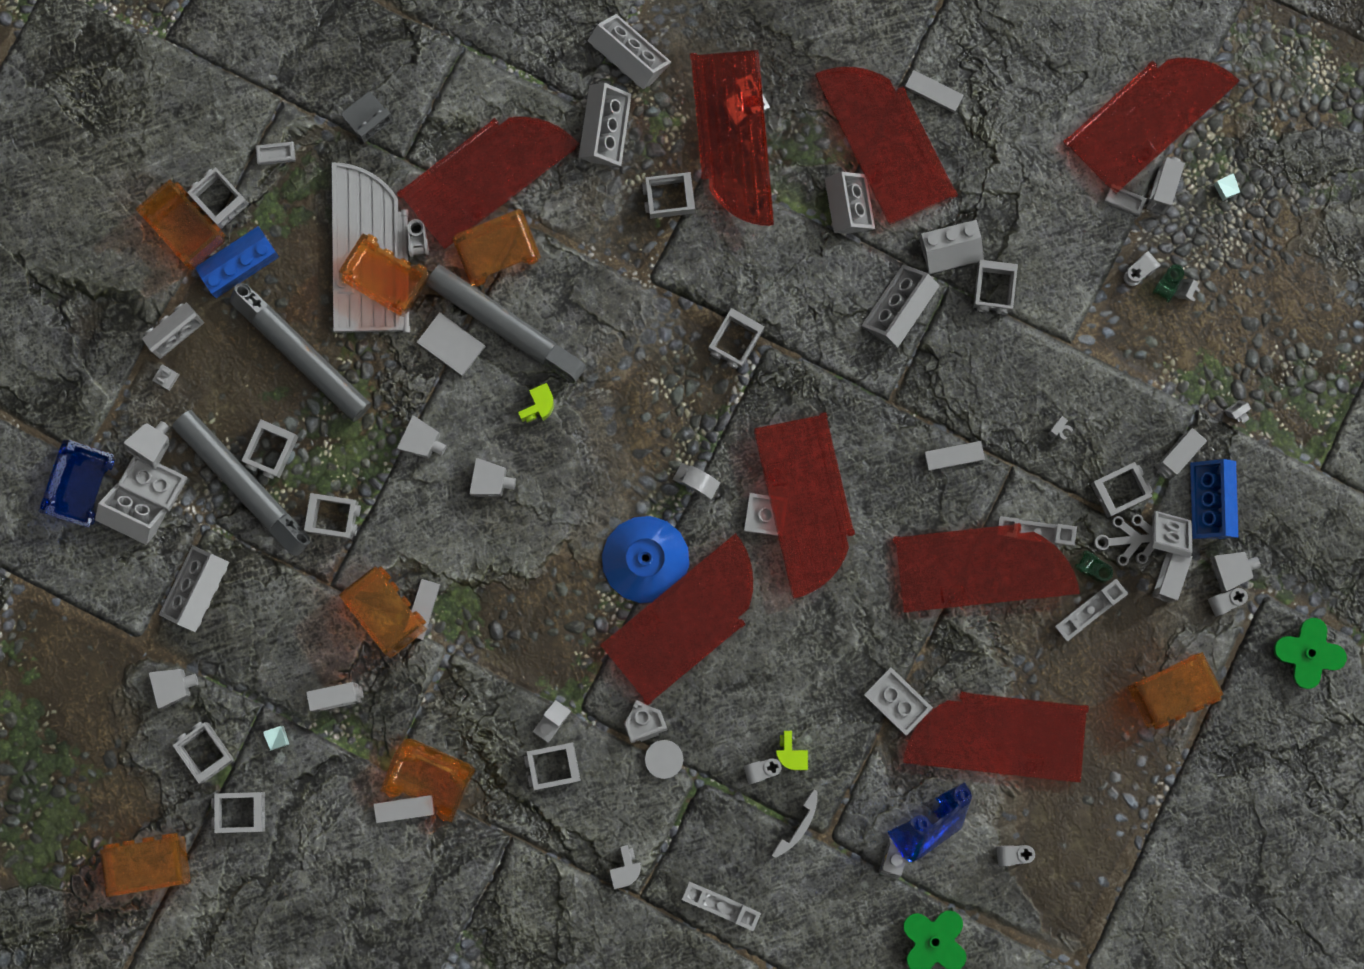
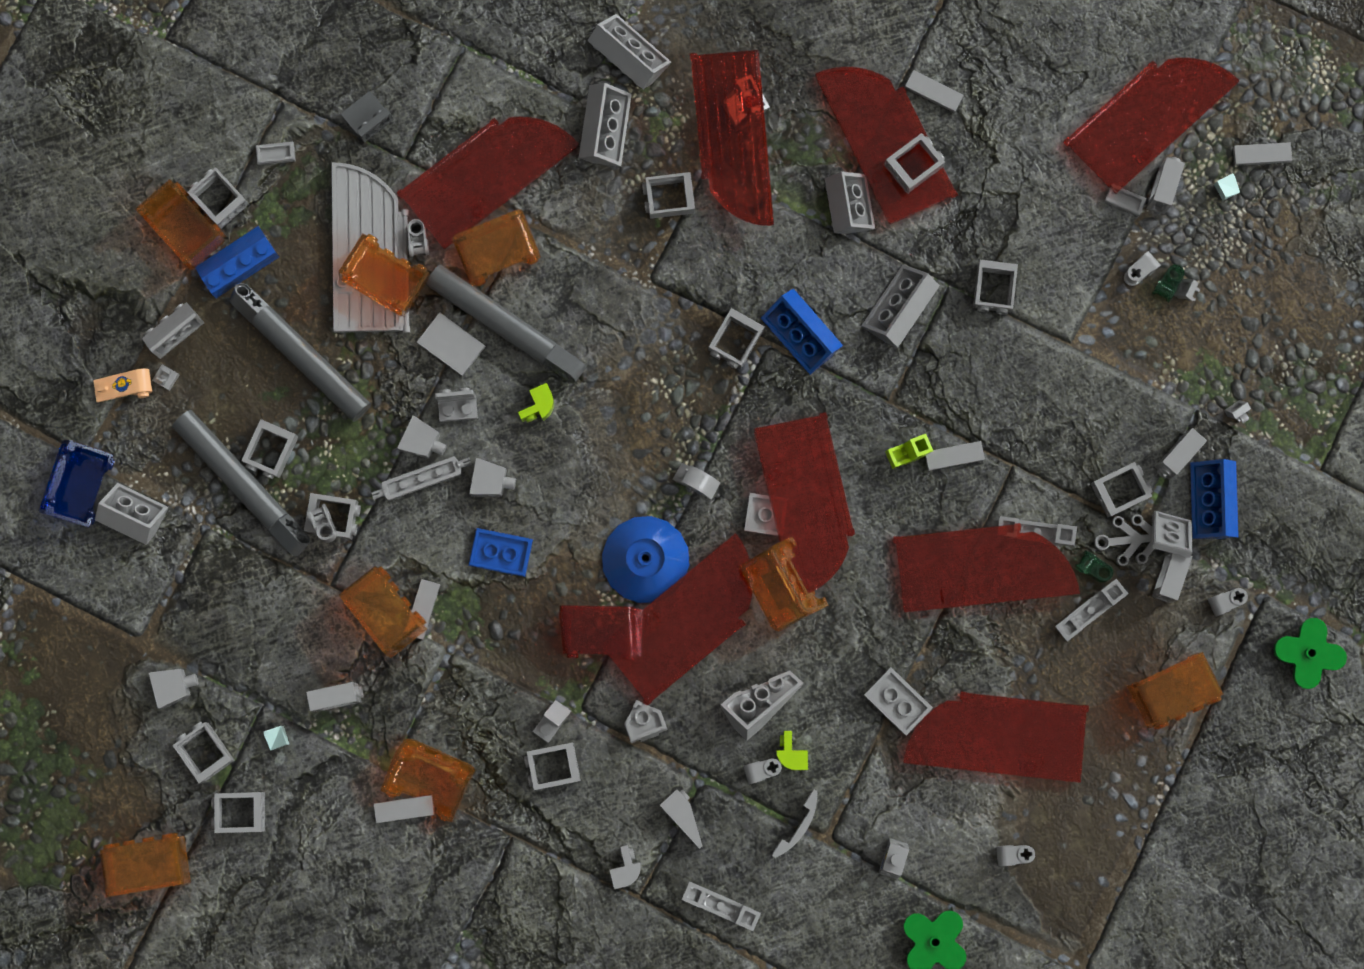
(128, 383): none -> light nougat door
(148, 443): light grey torso -> none
(155, 486): light grey tile -> none
(194, 588): light grey slope -> none
(322, 520): none -> light grey piece
(421, 478): none -> light grey plate
(457, 405): none -> light grey bracket
(500, 552): none -> blue tile
(601, 630): none -> clear red windscreen
(664, 759): light grey tile -> none
(681, 812): none -> light grey slope
(756, 706): none -> light grey wedge
(780, 587): none -> clear orange windscreen
(801, 331): none -> blue slope
(900, 174): none -> light grey window
(909, 451): none -> lime brick
(919, 836): clear blue windscreen -> none
(952, 246): light grey slope -> none
(1058, 428): light grey tile -> none
(1233, 569): light grey torso -> none
(1262, 153): none -> light grey tile

